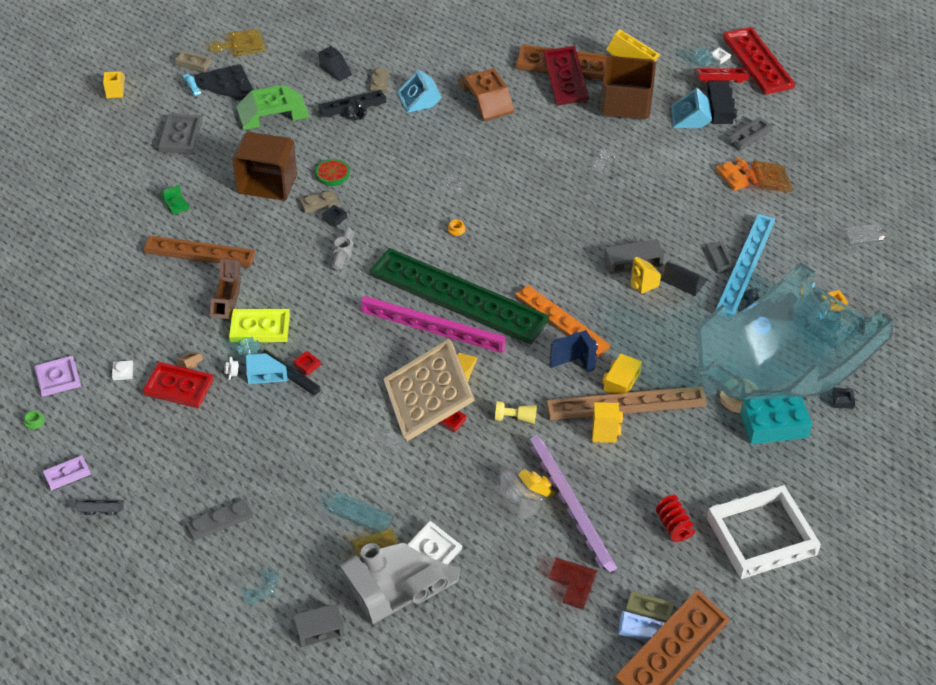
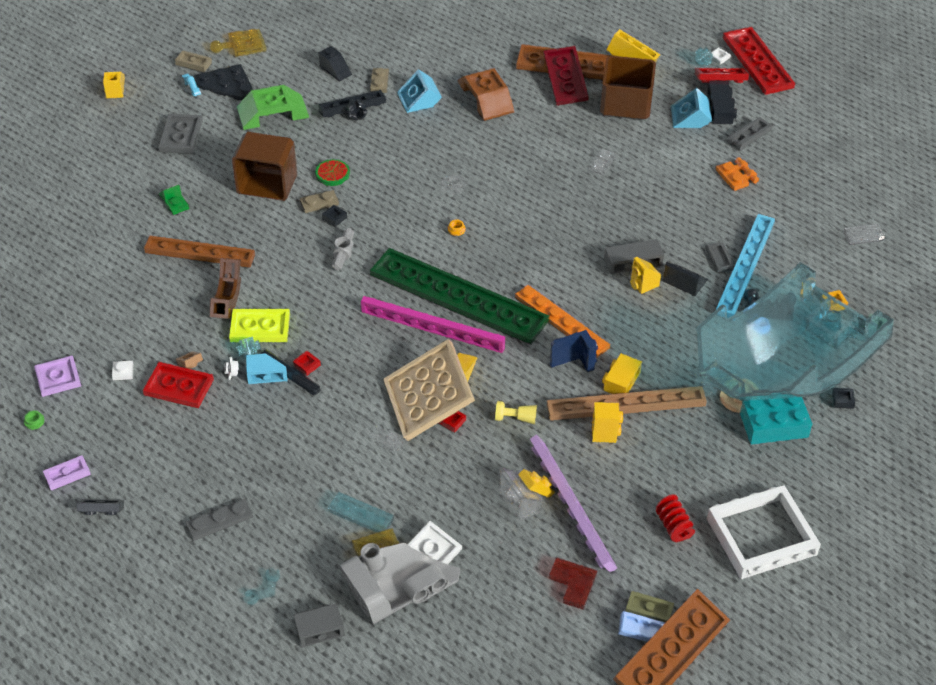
(771, 176): clear orange tile -> none

